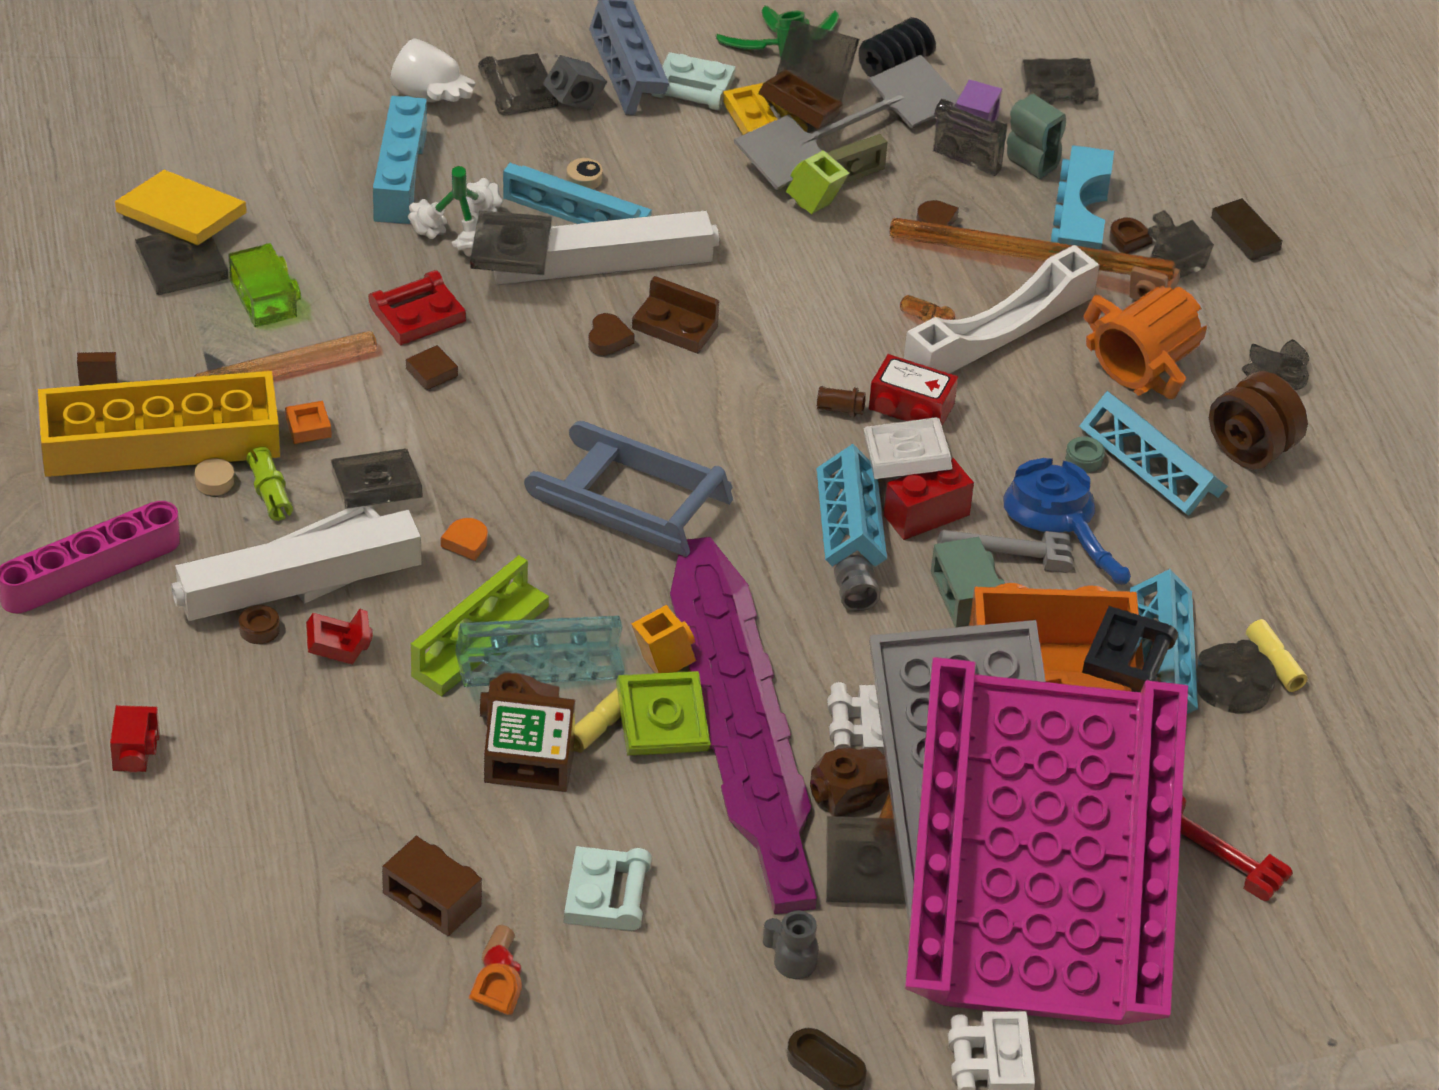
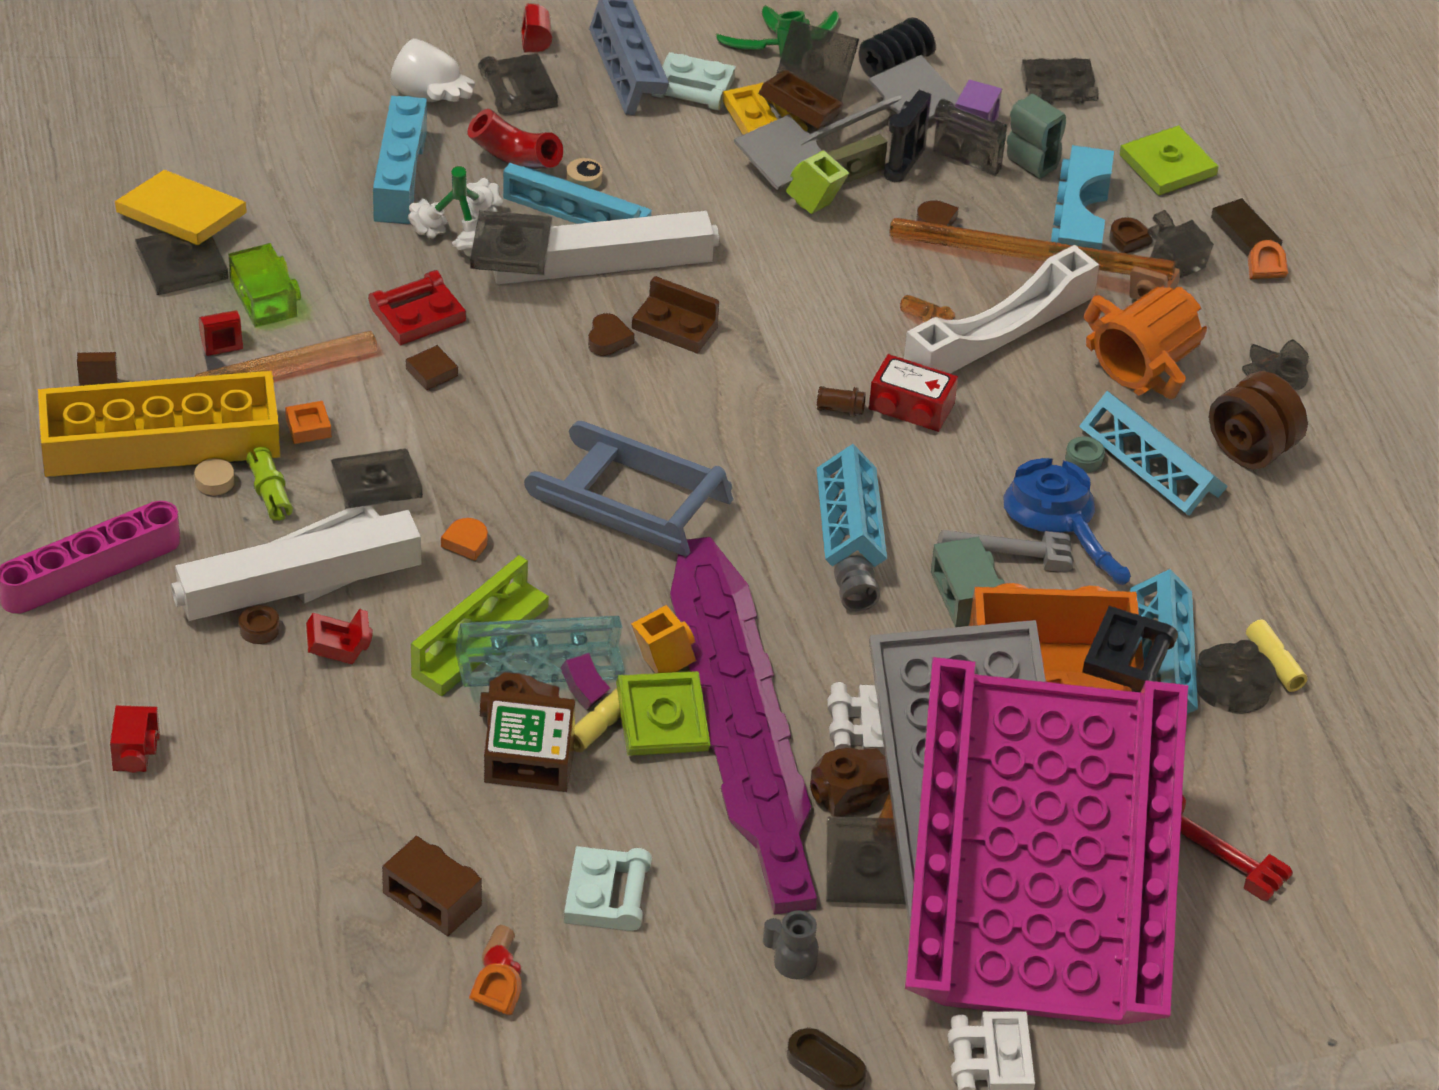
(221, 332): none -> red brick
(513, 144): none -> red cylinder
(536, 28): none -> red brick
(575, 82): dark grey brick -> none
(584, 680): none -> magenta piece
(907, 448): white tile -> none
(908, 136): none -> black plate
(928, 500): red brick -> none
(1168, 160): none -> lime plate
(1267, 261): none -> orange tile

